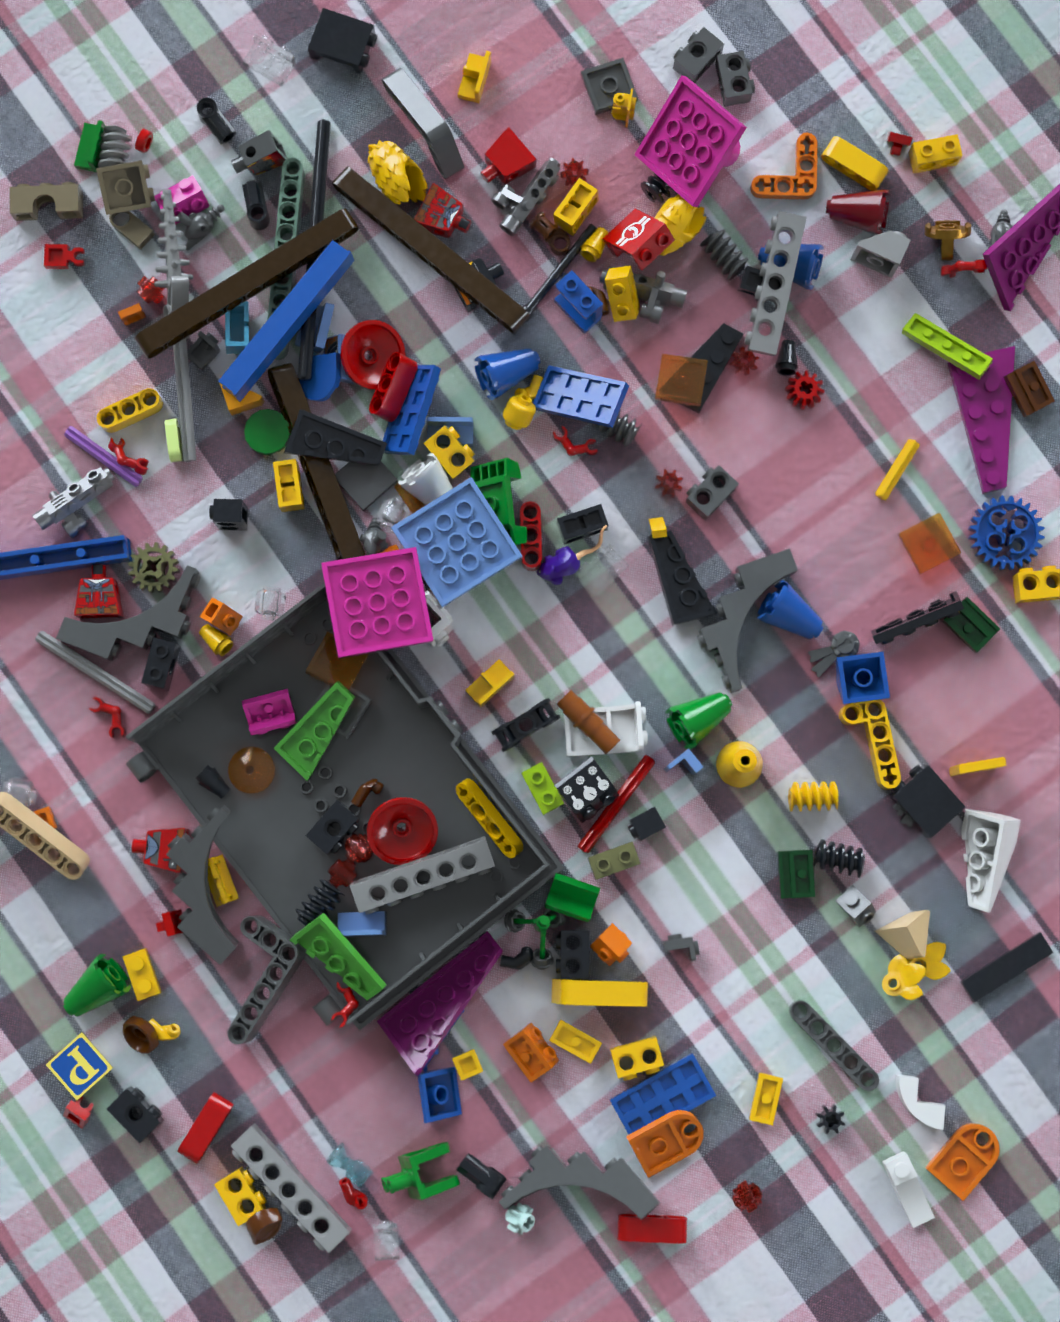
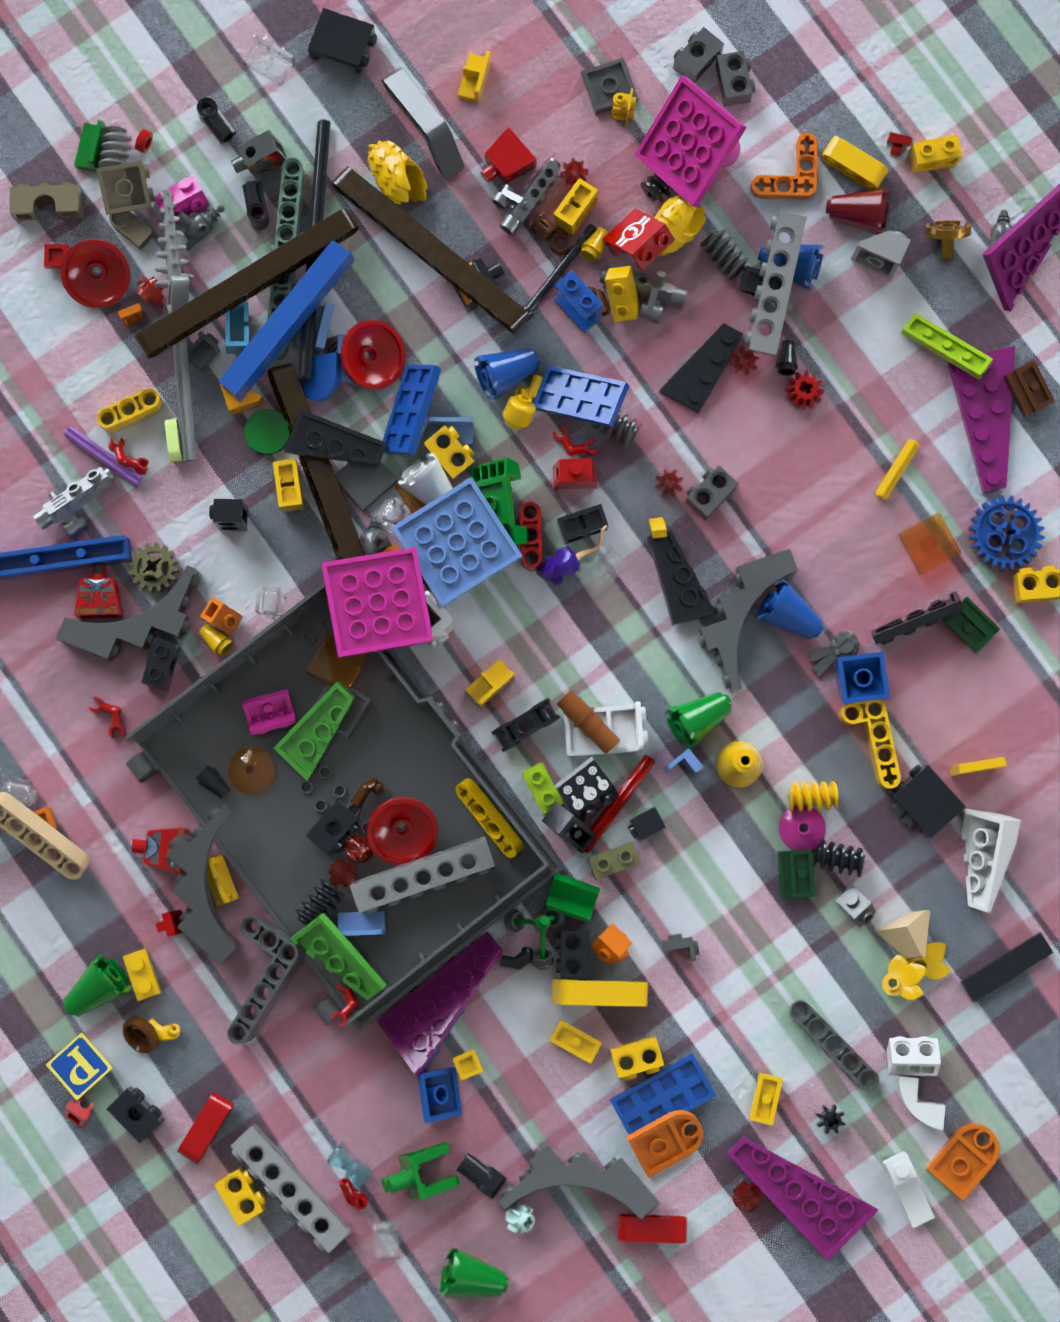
(87, 286): none -> red dish
(95, 672): light grey axle -> none
(264, 1225): reddish brown hat -> none
(393, 387): red beam -> none
(442, 213): torso -> none
(470, 1277): none -> green cone
(531, 1052): orange bracket -> none
(569, 828): none -> black brick
(574, 474): none -> red torso
(681, 380): clear orange plate -> none
(790, 831): none -> dark pink dish
(811, 1204): none -> magenta wing
(913, 1062): none -> white brick
(977, 266): red arm -> none

